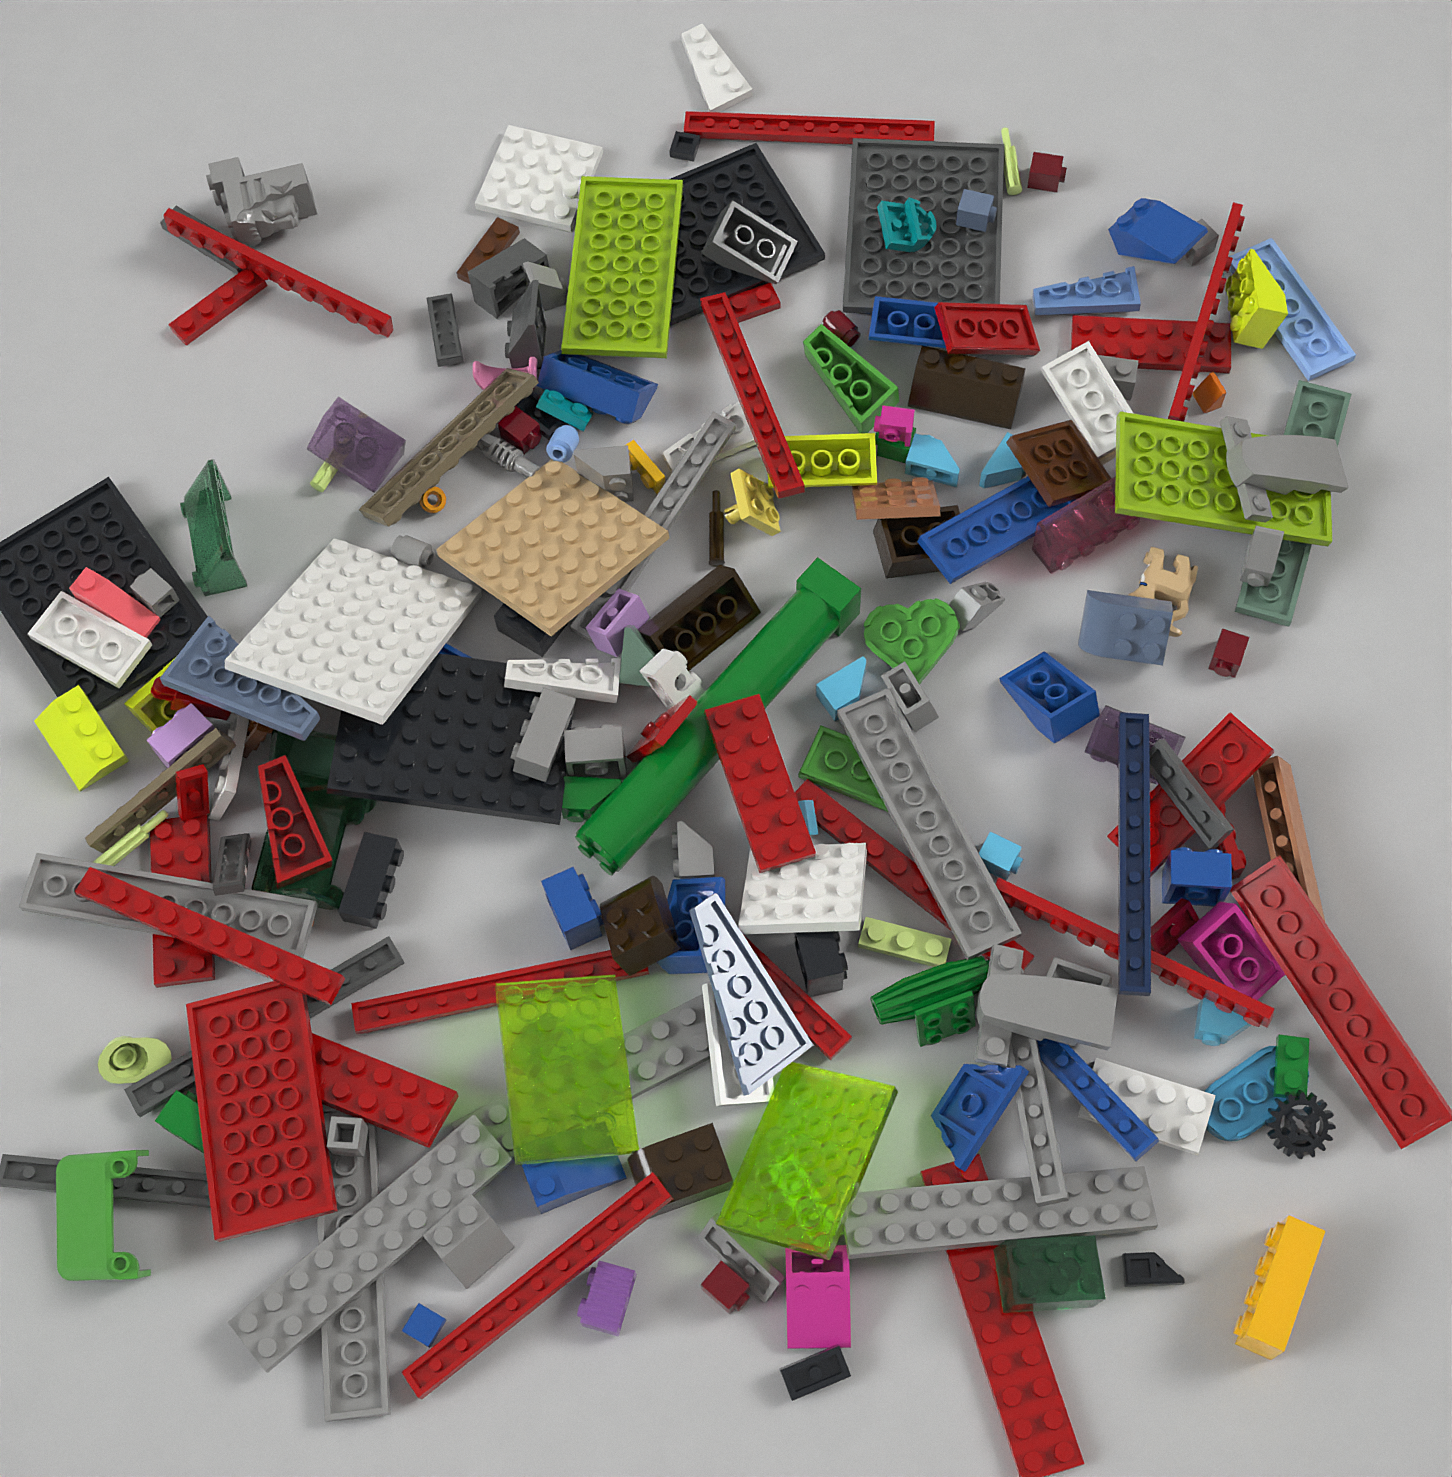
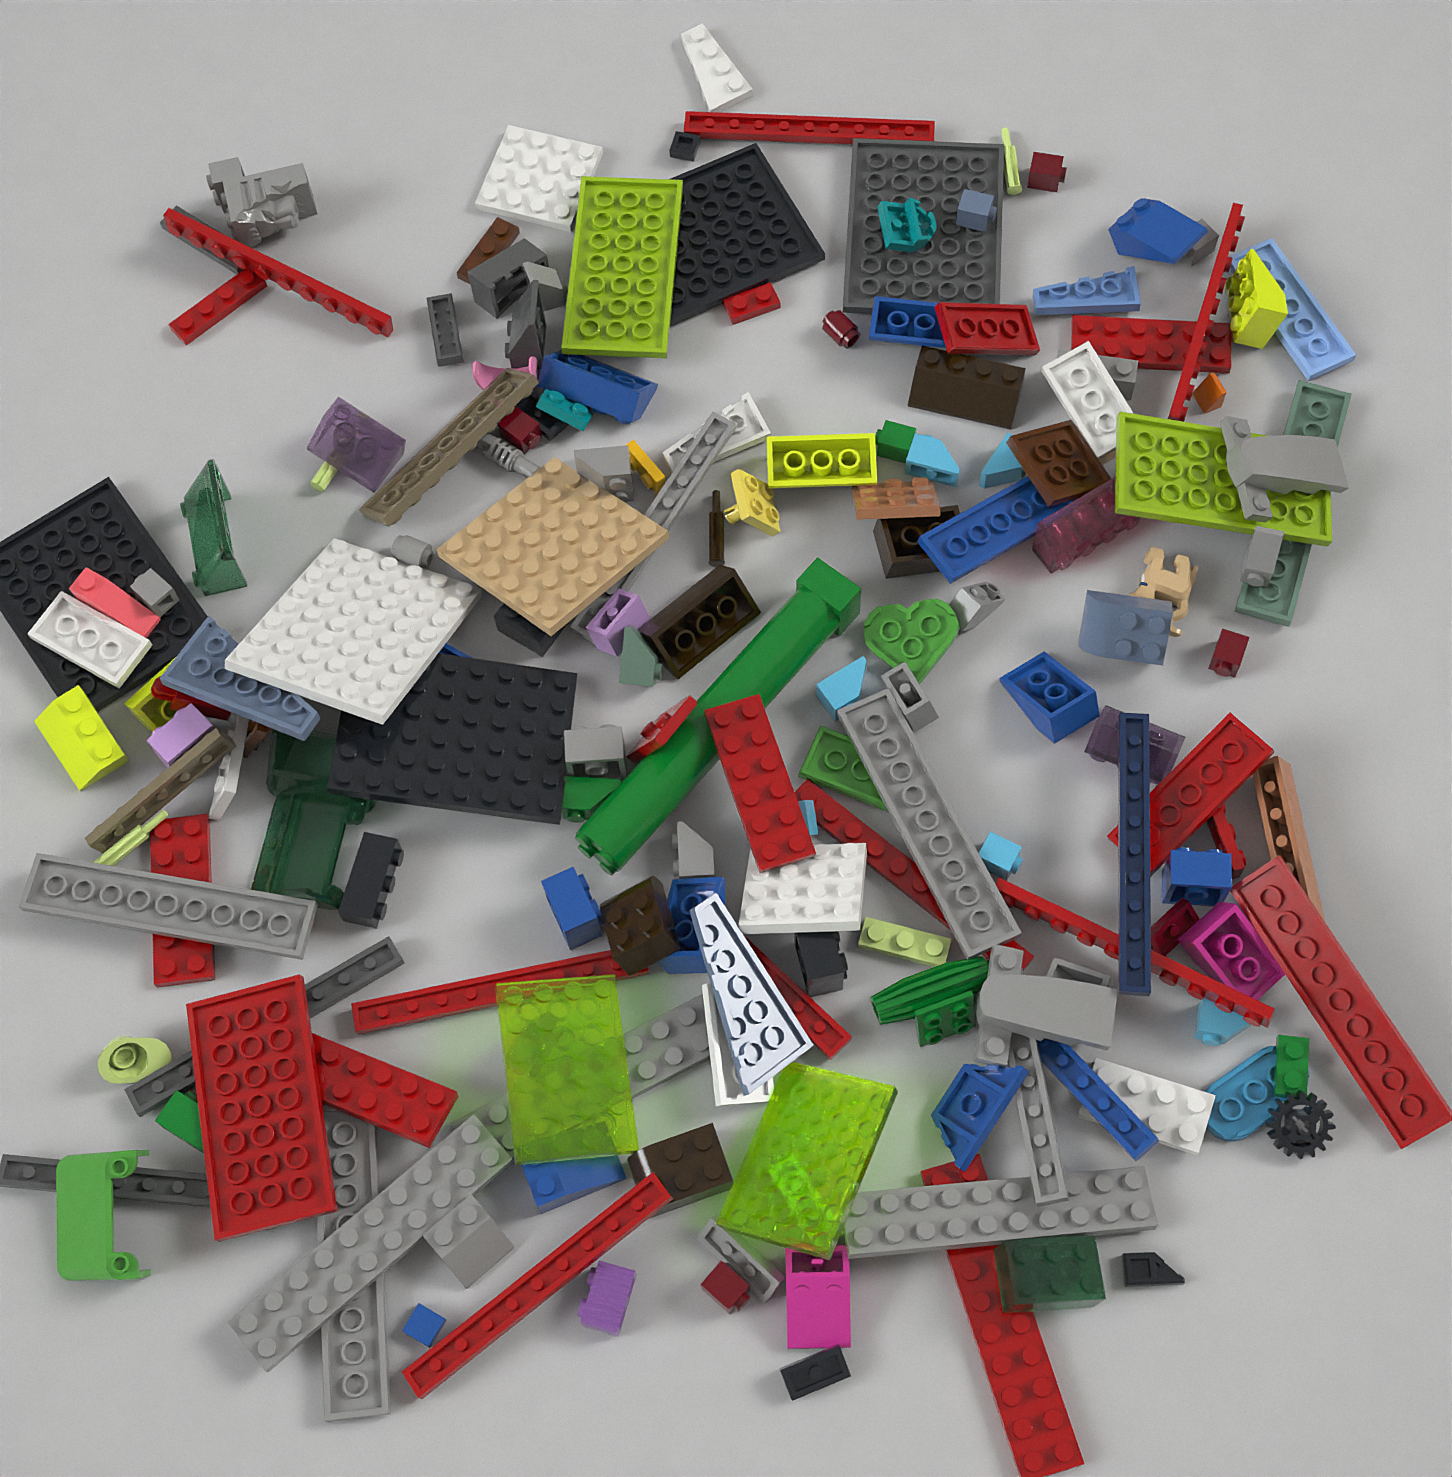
(192, 792): red plate -> none
(210, 935): red plate -> none
(232, 864): dark grey plate -> none
(292, 831): red wedge -> none
(347, 1136): light grey brick -> none
(441, 500): light orange plate -> none
(542, 734): light grey brick -> none
(563, 443): light blue brick -> none
(577, 680): white wing -> none
(662, 673): white brick -> none
(749, 244): dark grey slope -> none
(752, 396): red plate -> none
(850, 378): bright green wedge -> none
(895, 424): dark pink brick -> none
(1188, 795): dark grey plate -> none
(1279, 1287): yellow brick -> none

